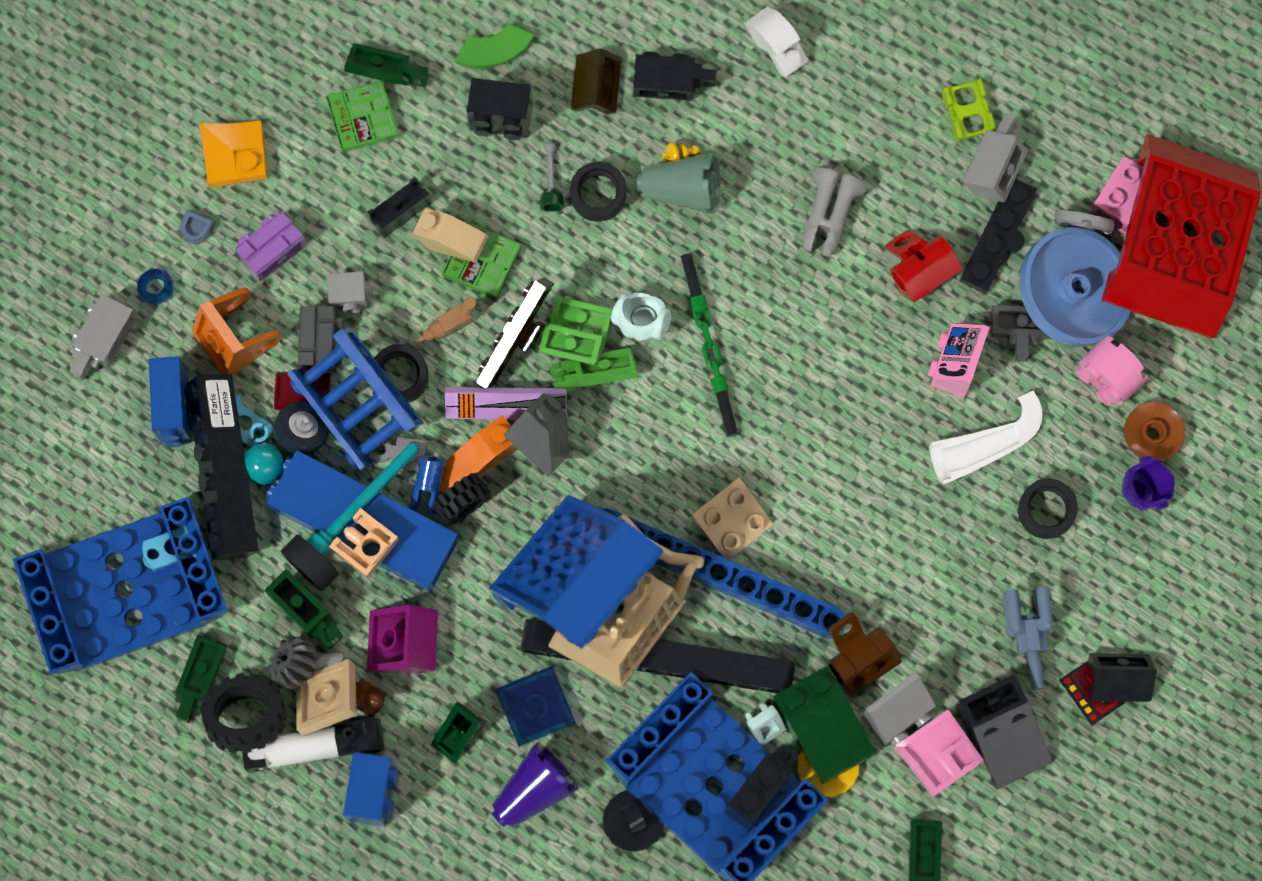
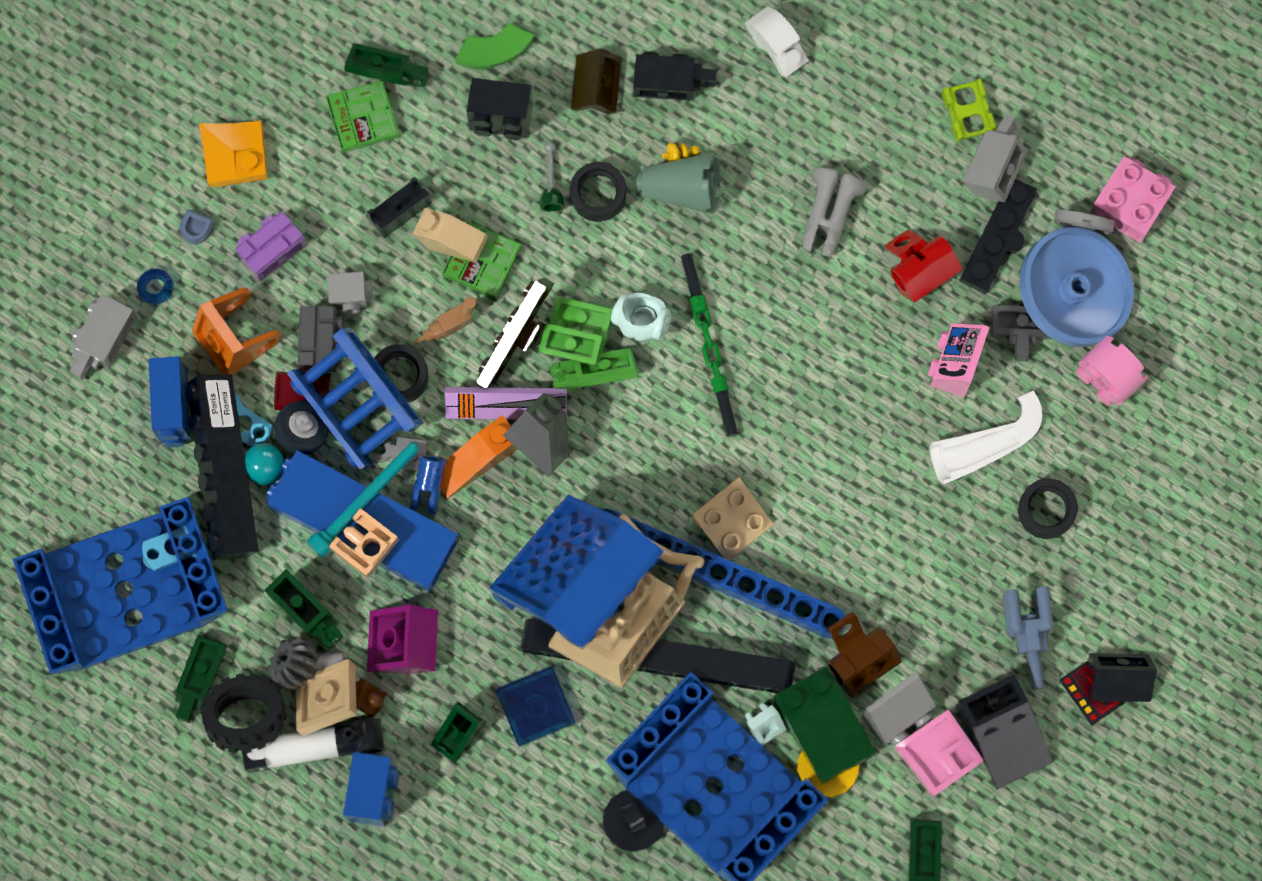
(309, 562): black tyre -> none
(461, 499): black tyre -> none
(532, 788): dark purple cone -> none
(761, 787): black hinge -> none
(1148, 485): dark purple cap -> none
(1161, 419): dark orange dish -> none
(1162, 268): red slope -> none

